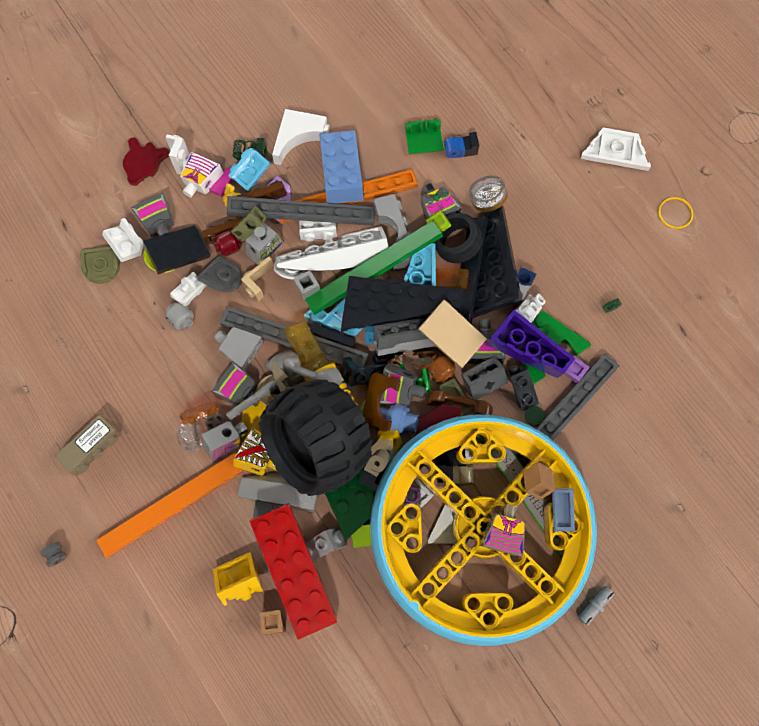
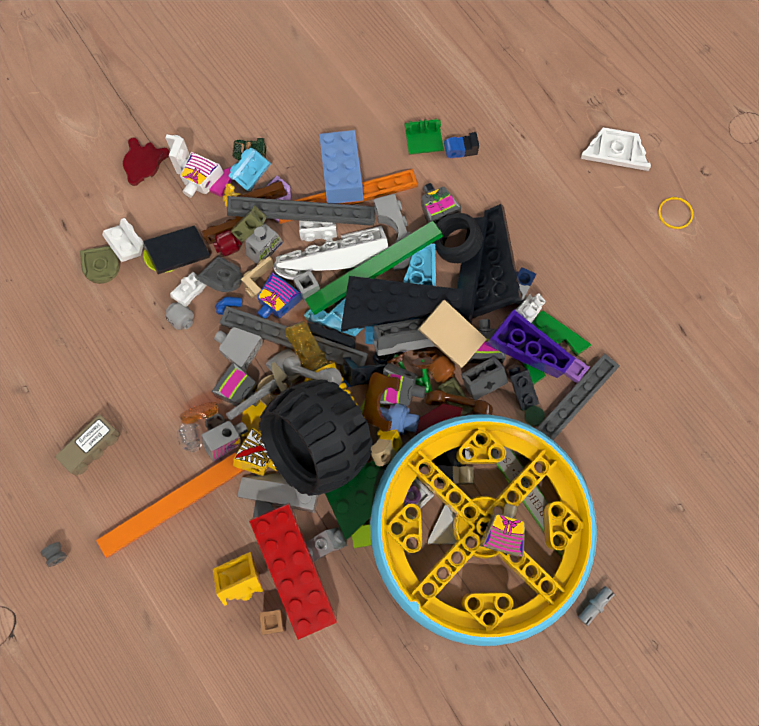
(154, 215): dark grey torso -> none
(227, 301): none -> blue arm
(277, 297): none -> torso
(297, 129): white arch -> none
(371, 474): dark tan leg -> none
(440, 221): lime tile -> none
(452, 278): clear orange tile -> none
(488, 193): clear piece -> none
(539, 480): medium nougat panel -> none
(563, 510): sand blue tile -> none
(612, 305): clear green tile -> none

